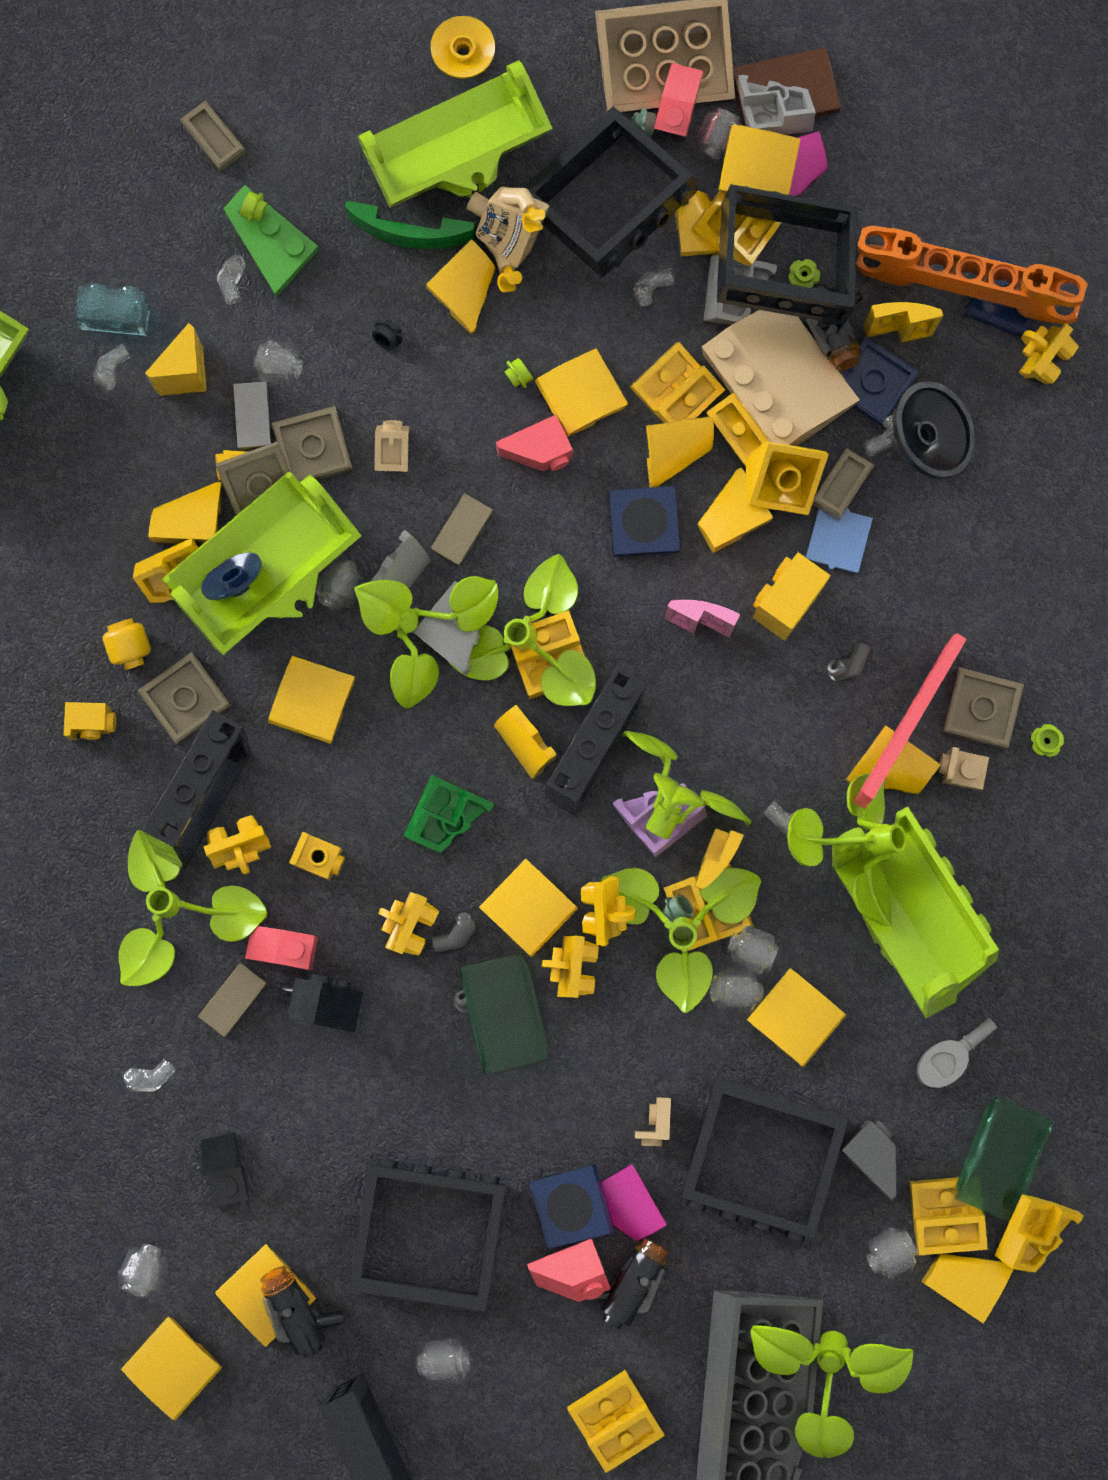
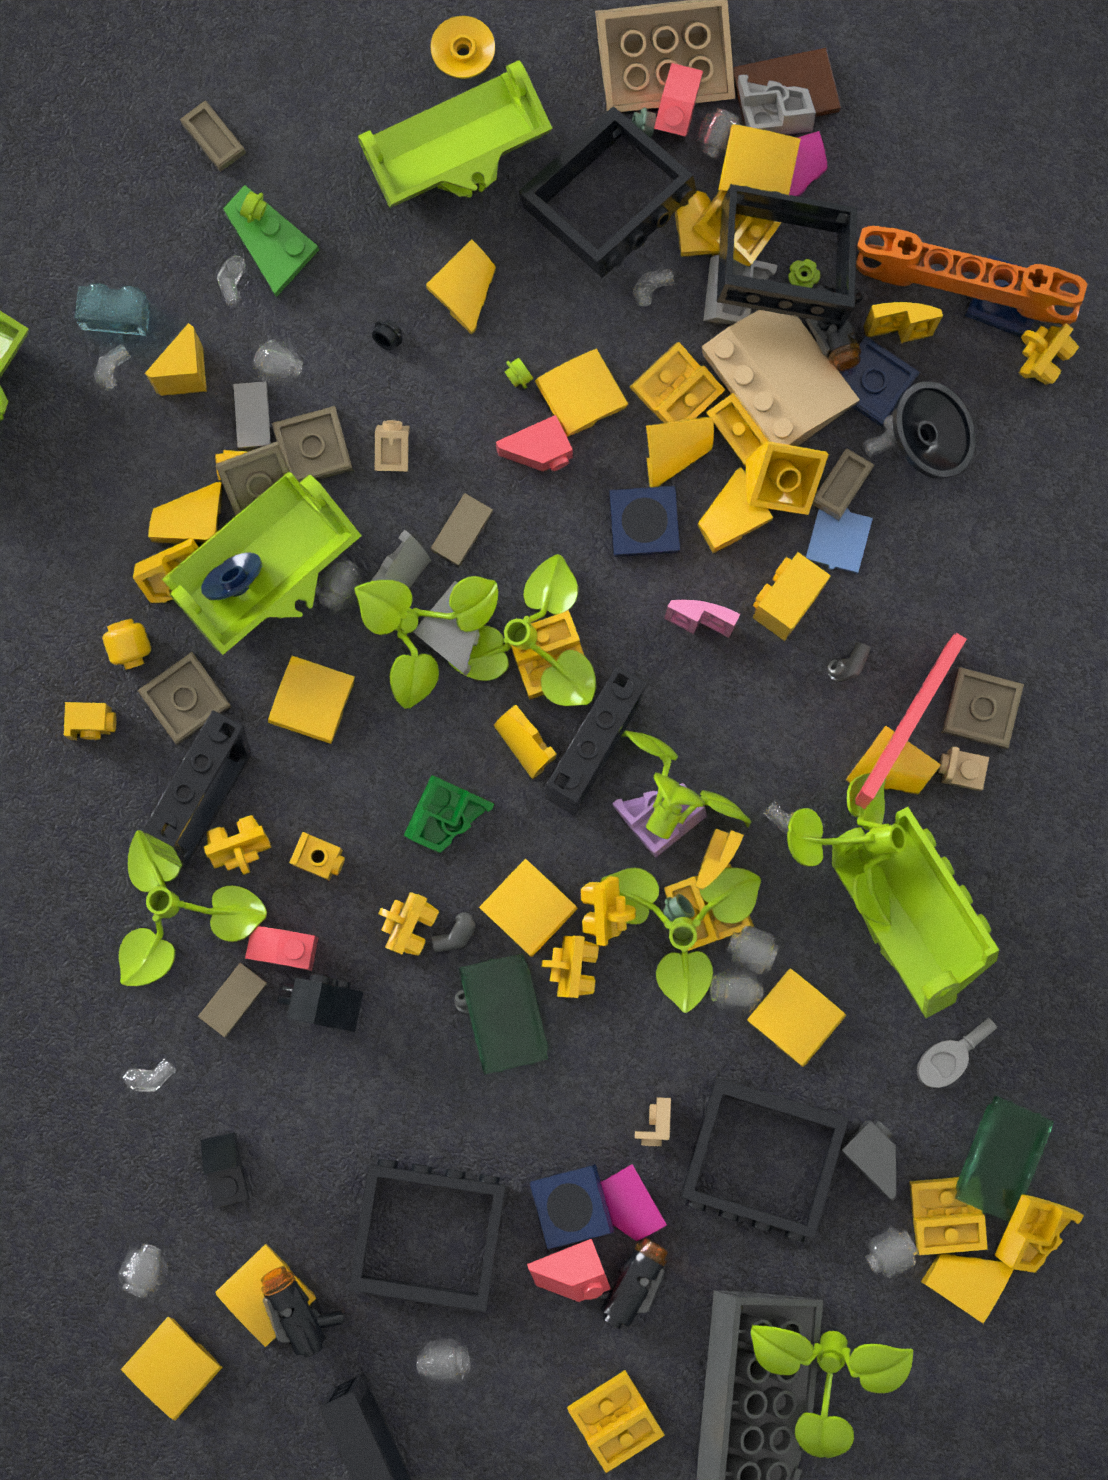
(451, 233): green slope -> none
(508, 229): tan torso -> none
(1056, 740): lime plate -> none

